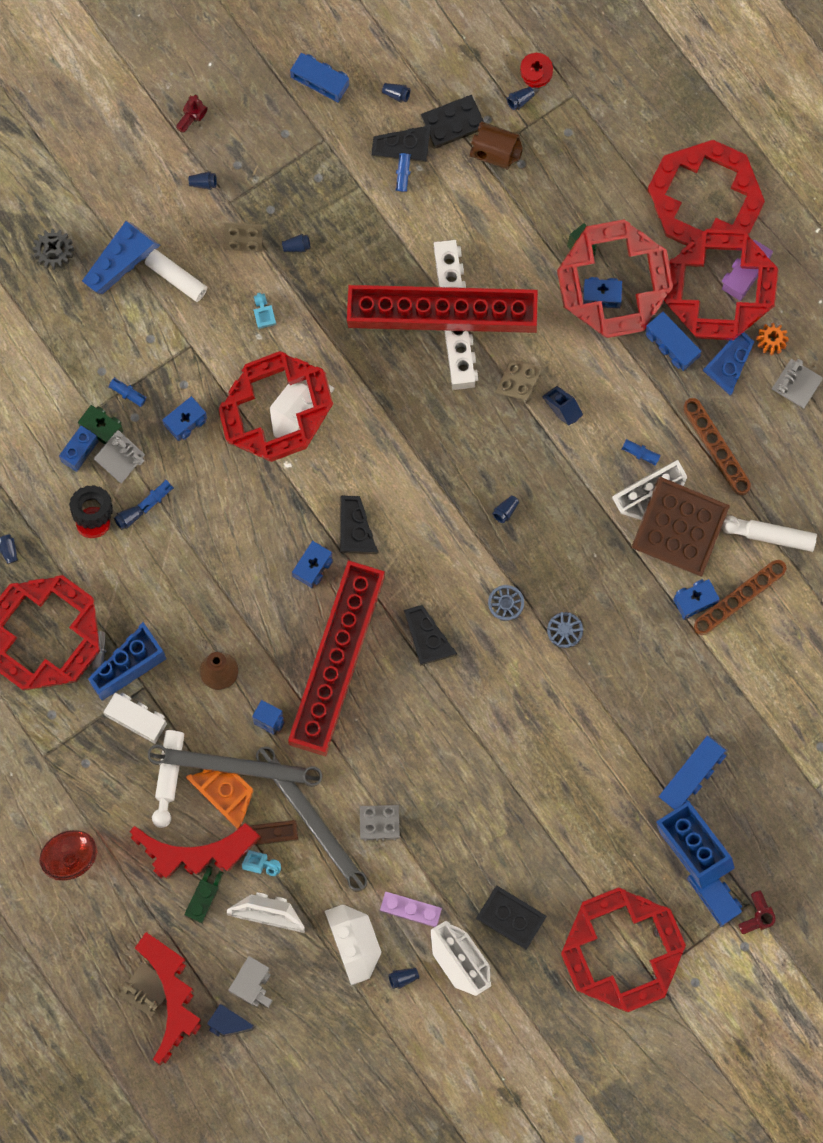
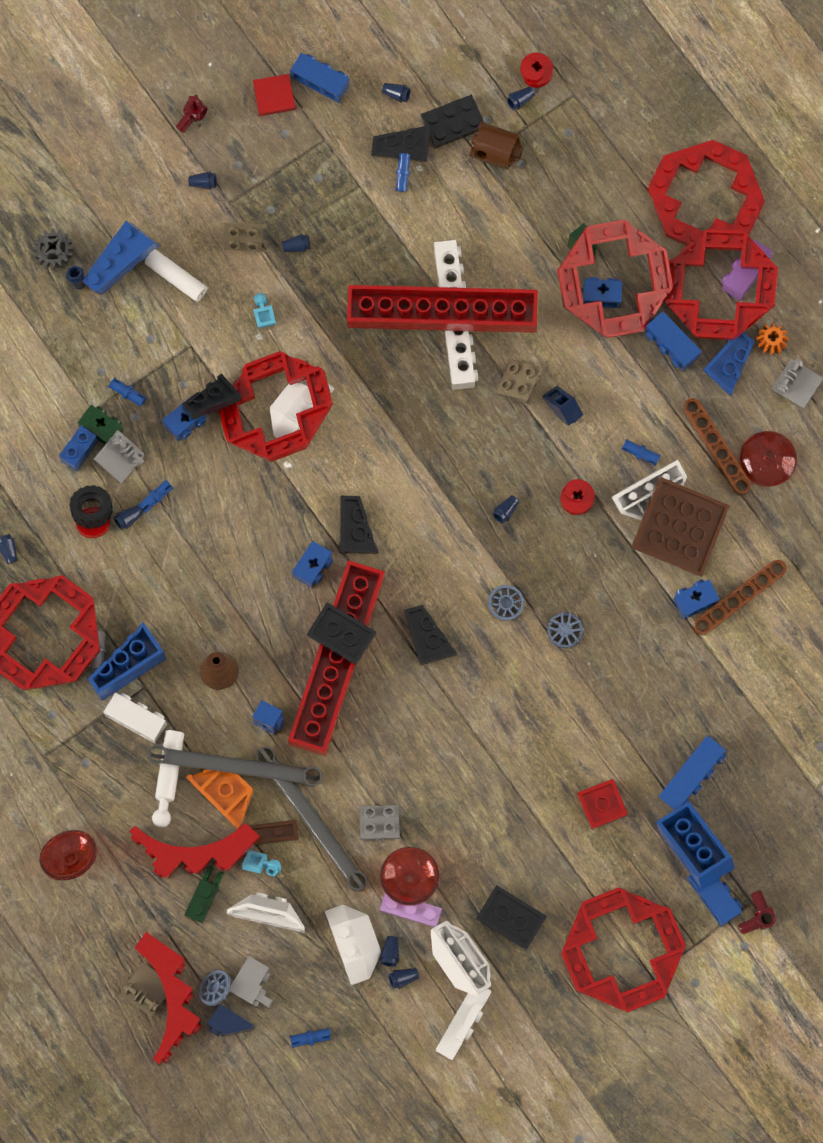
(75, 276): none -> dark blue cone
(212, 398): none -> black wing
(214, 988): none -> sand blue wheel
(274, 95): none -> red tile
(310, 1037): none -> blue pin
(341, 633): none -> black plate
(390, 952): none -> dark blue cone
(405, 863): none -> clear red dish
(461, 1024): none -> white bracket
(573, 489): none -> red piece
(602, 804): none -> red plate
(767, 470): none -> clear red dish
(770, 533): white piece -> none

